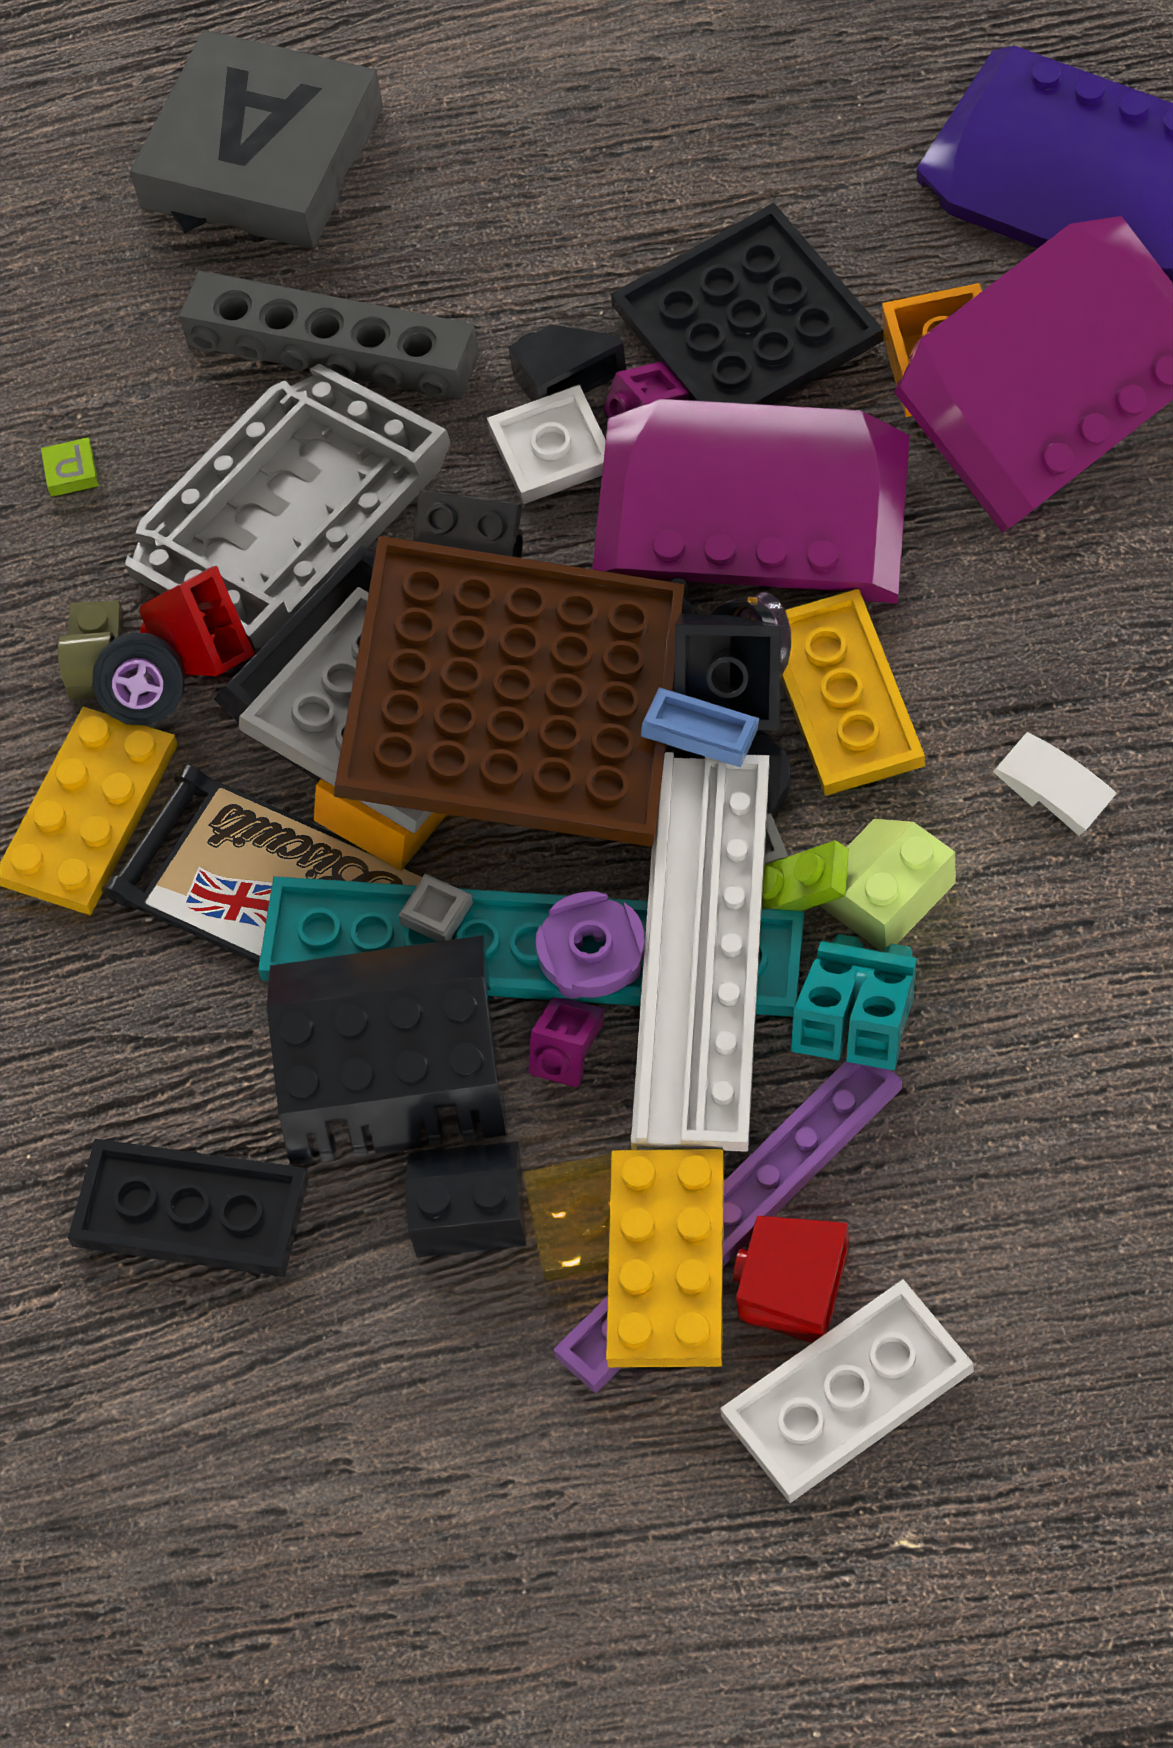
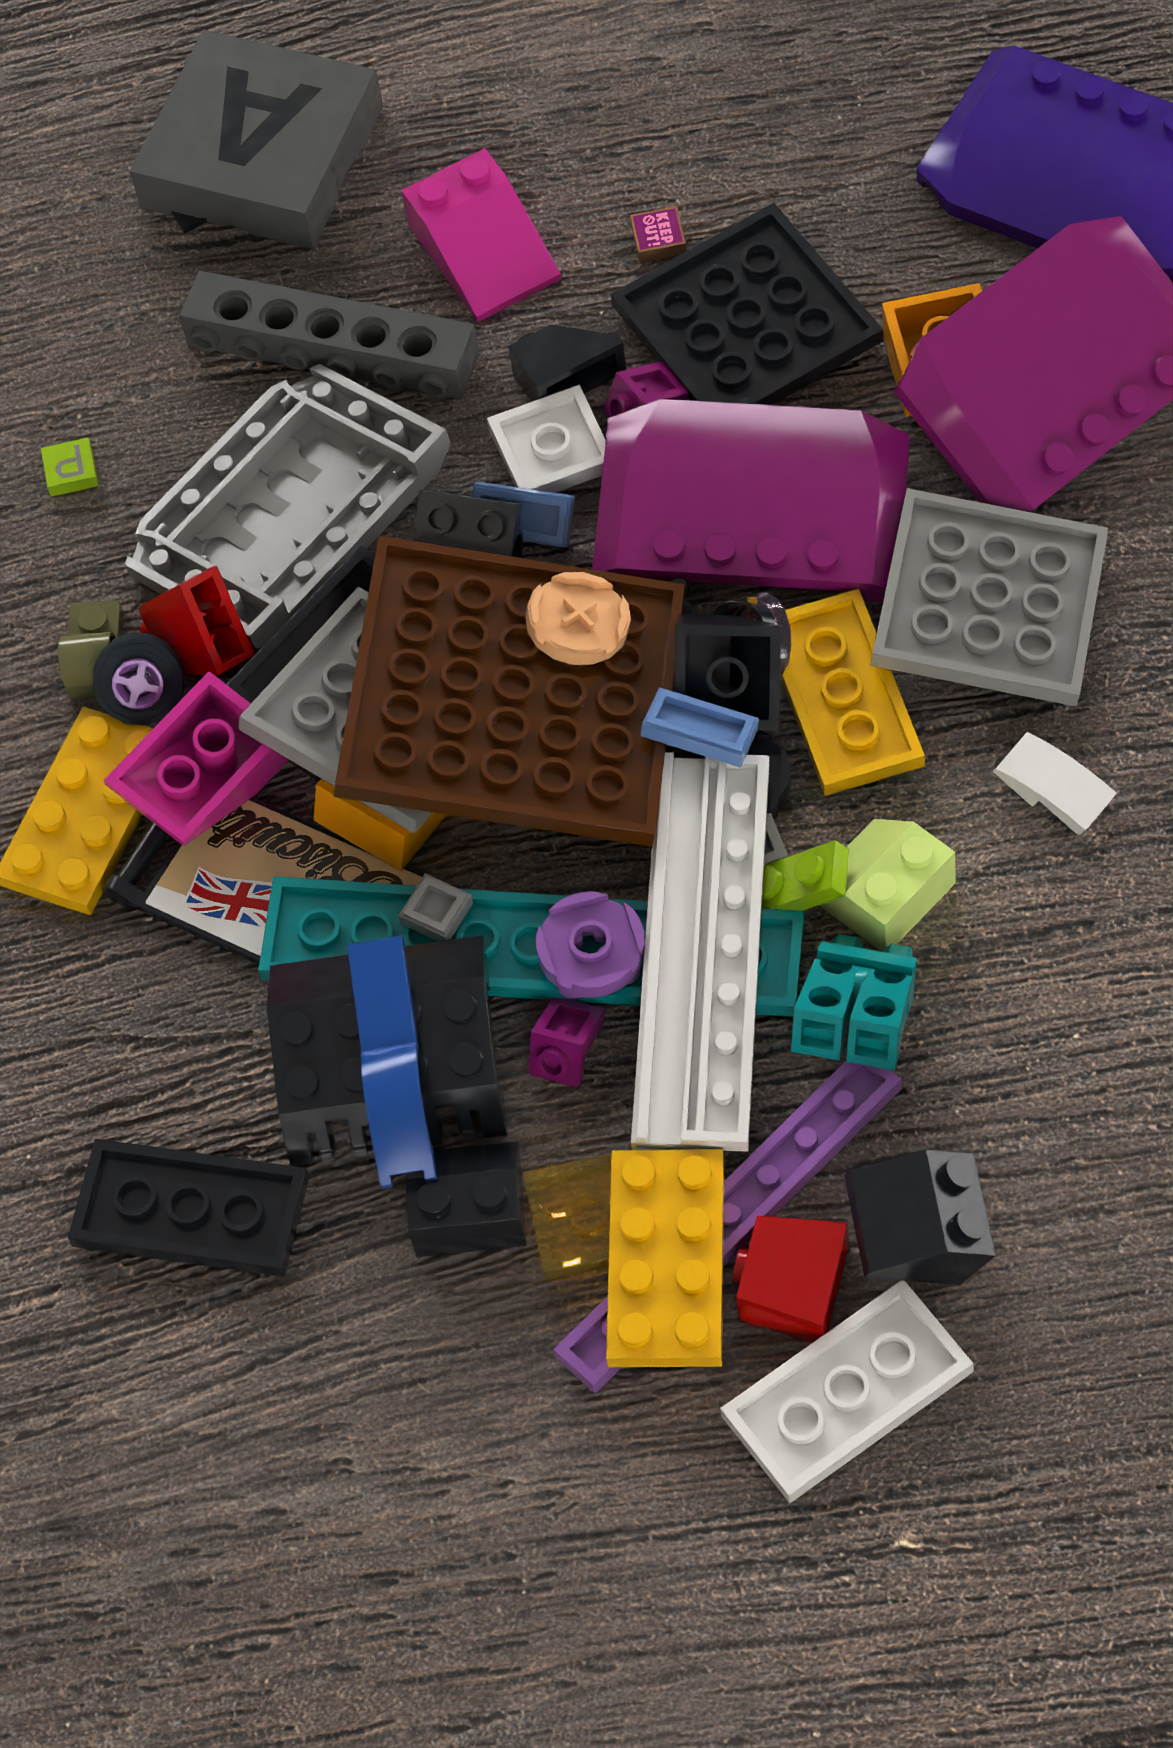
(195, 763): none -> dark pink slope
(390, 1059): none -> blue piece
(479, 235): none -> dark pink slope
(544, 515): none -> medium blue tile
(577, 618): none -> light nougat tile
(658, 234): none -> tile
(920, 1217): none -> black slope
(990, 597): none -> light grey plate

